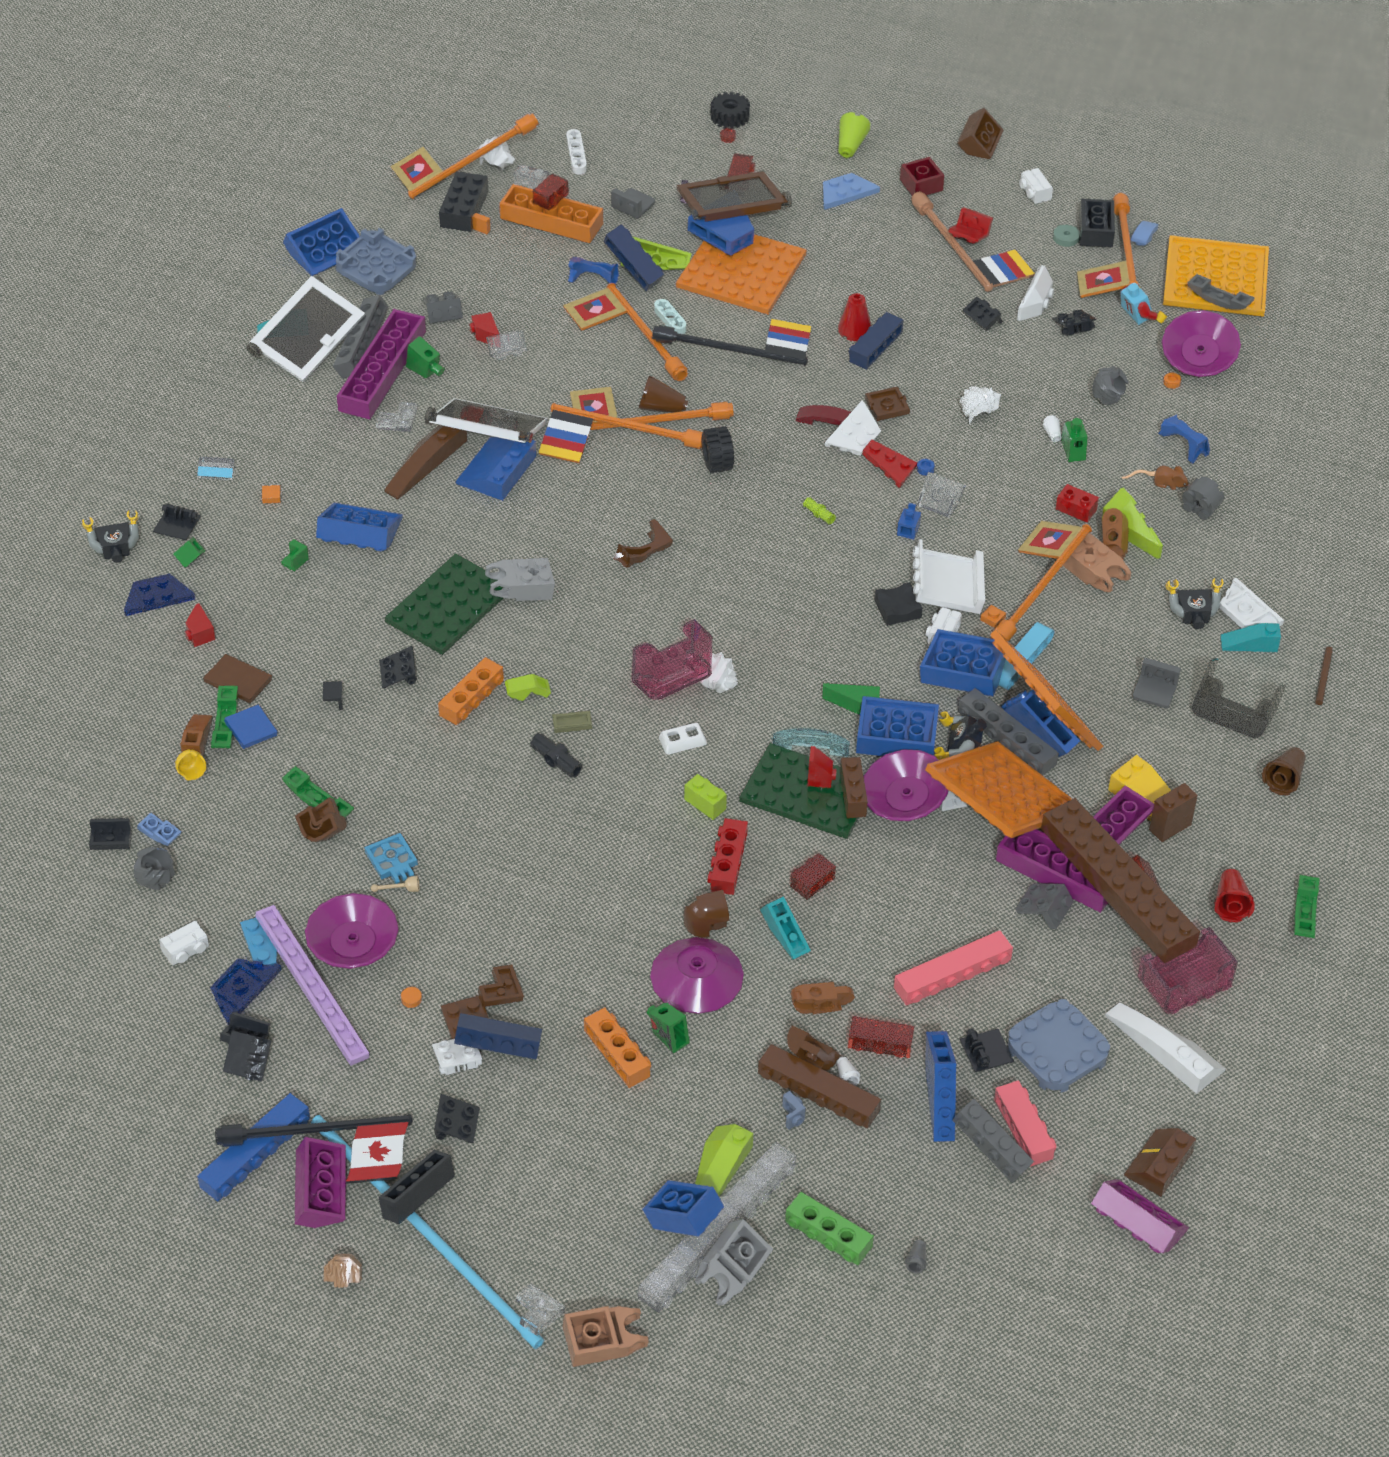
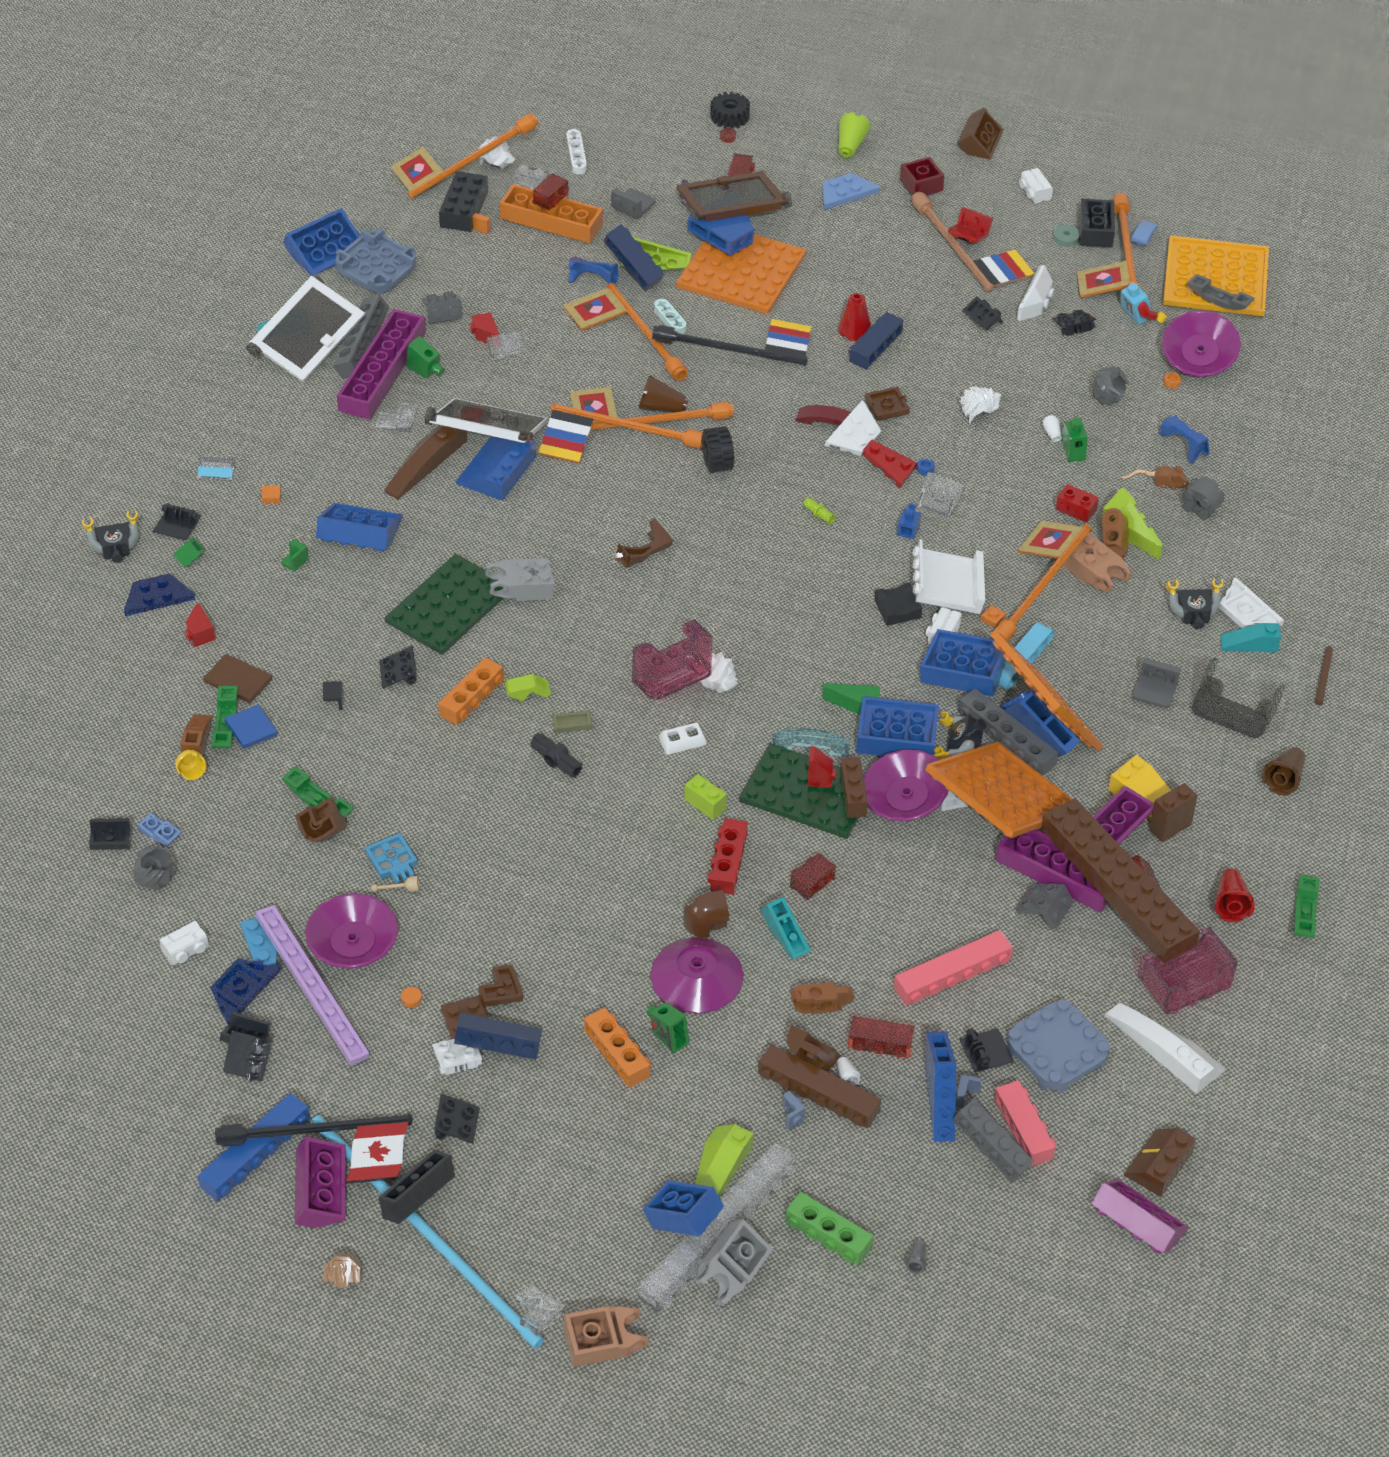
(967, 1084): none -> sand blue bracket

